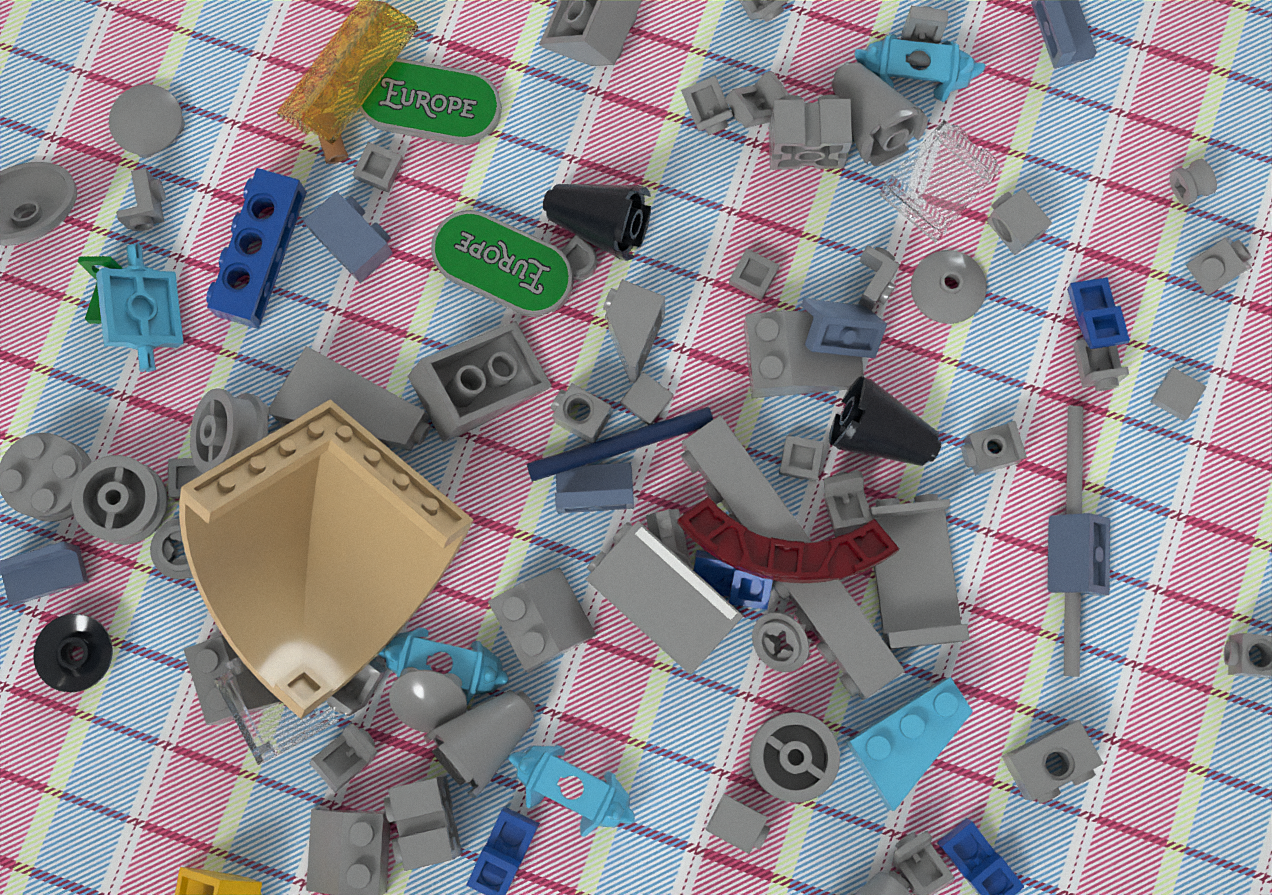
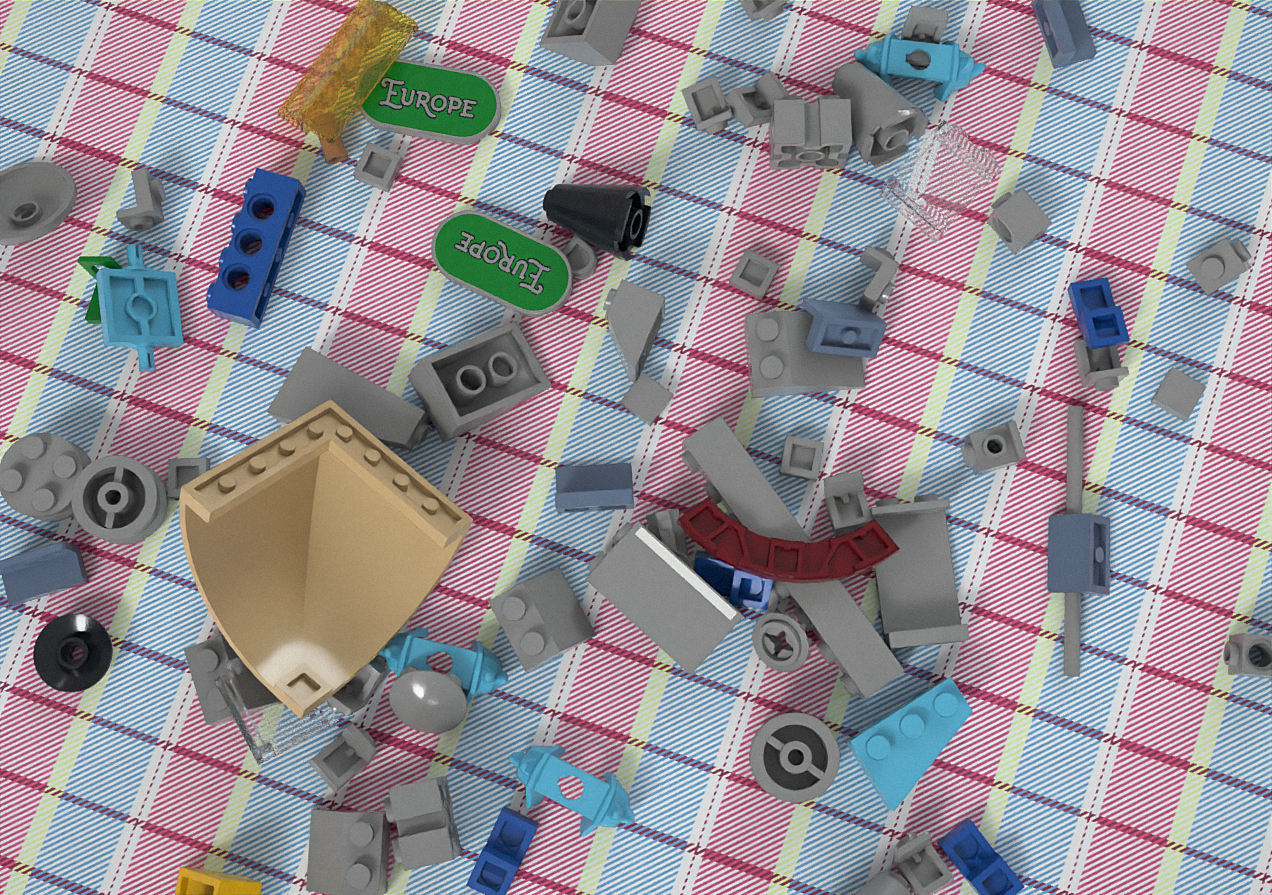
(145, 120): light grey dish -> none
(164, 552): light grey gear -> none
(226, 426): light grey wheel -> none
(349, 236): sand blue brick -> none
(482, 738): light grey cone -> none
(592, 426): light grey brick -> none
(619, 444): dark blue piece -> none
(738, 824): light grey brick -> none
(882, 427): black cone -> none
(938, 300): light grey dish -> none
(1029, 768): light grey brick -> none
(1193, 181): light grey wheel -> none

